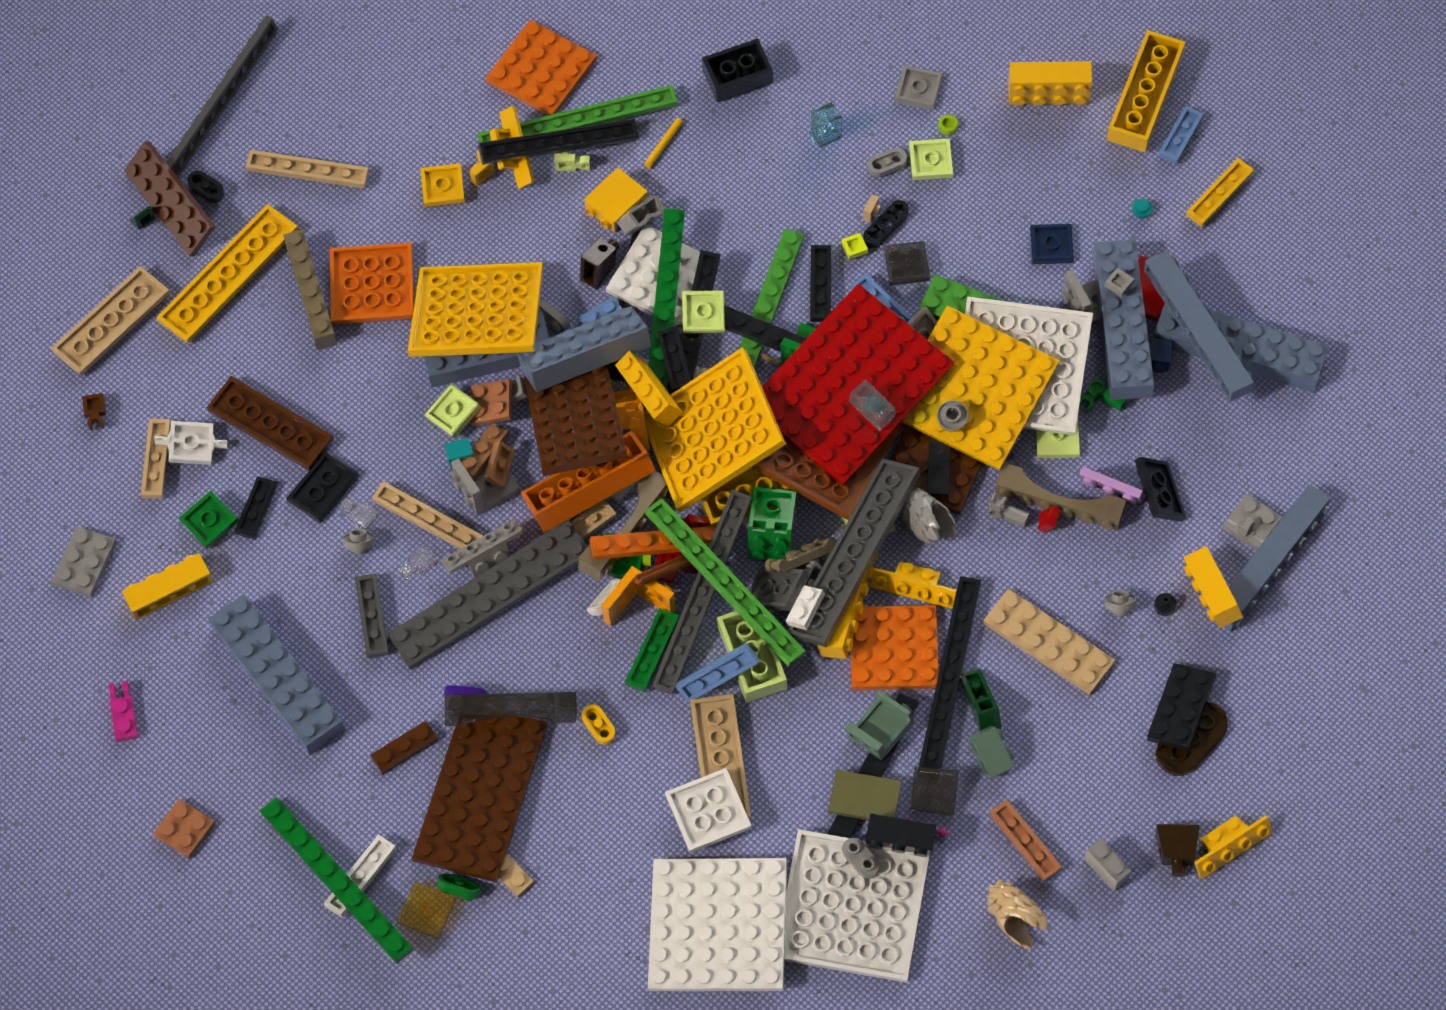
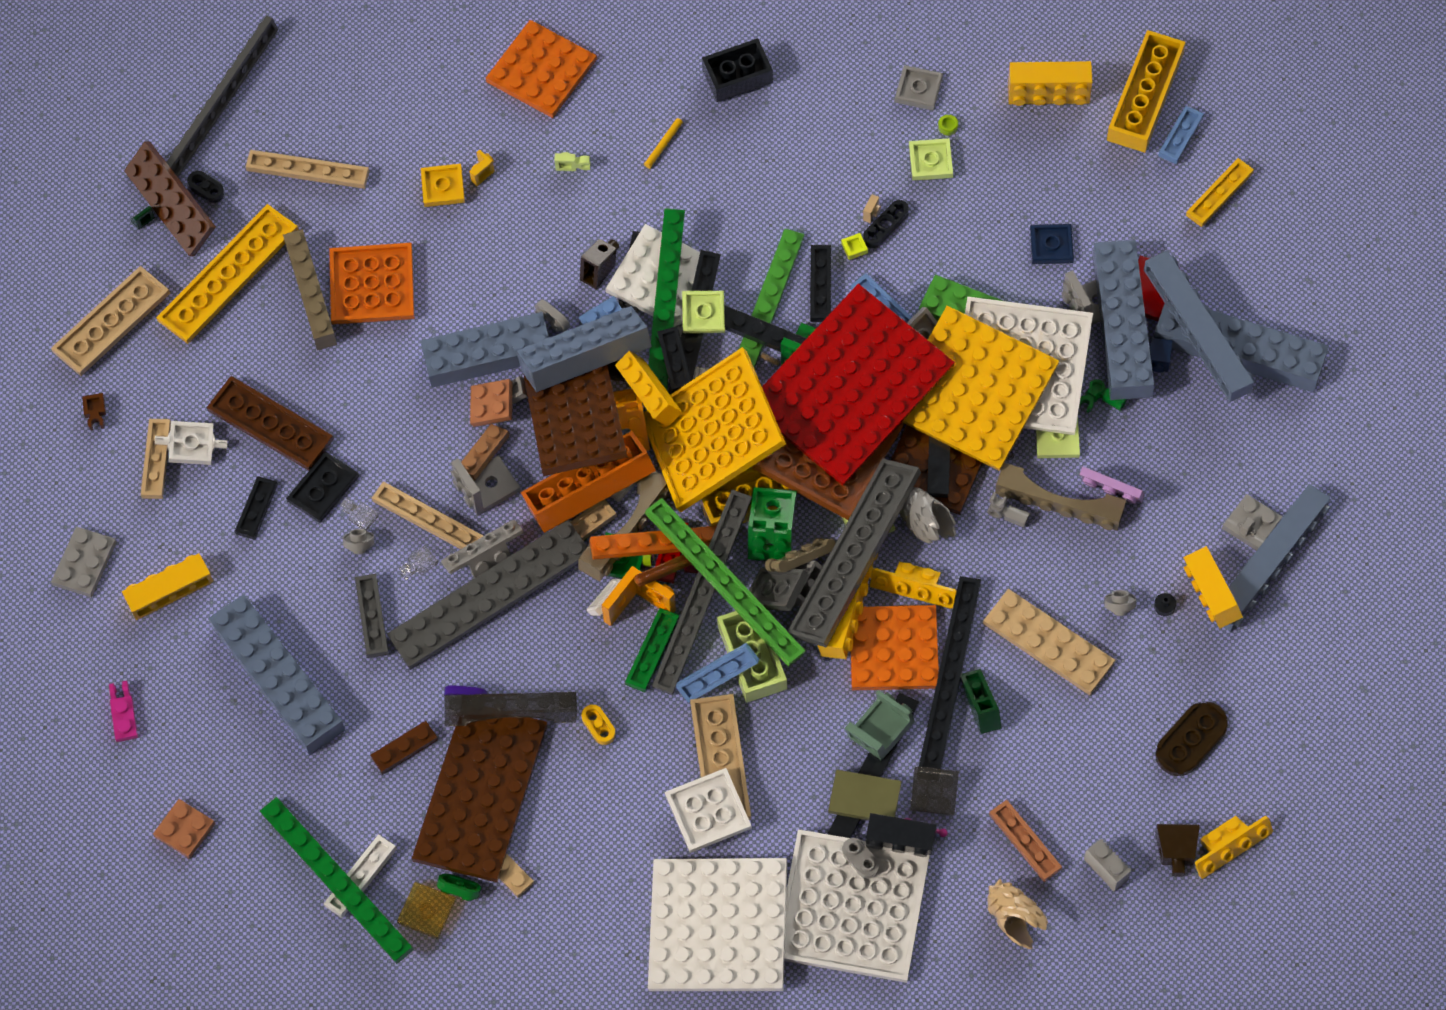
(208, 519): green plate -> none
(453, 410): yellowish green plate -> none
(458, 450): teal panel -> none
(476, 309): yellow plate -> none
(499, 464): medium nougat plate -> none
(511, 129): yellow bracket -> none
(558, 141): black plate -> none
(598, 113): bright green plate -> none
(614, 198): yellow panel -> none
(641, 215): light grey brick -> none
(696, 521): red plate -> none
(805, 607): white plate -> none
(825, 125): clear light blue brick -> none
(872, 405): clear light blue brick -> none
(886, 162): light grey plate -> none
(906, 263): clear smoke plate -> none
(952, 416): light grey plate -> none
(991, 751): sand green brick -> none
(1048, 519): red plate -> none
(1119, 282): light grey plate -> none
(1142, 208): teal plate -> none
(1160, 489): black plate -> none
(1181, 707): black plate -> none

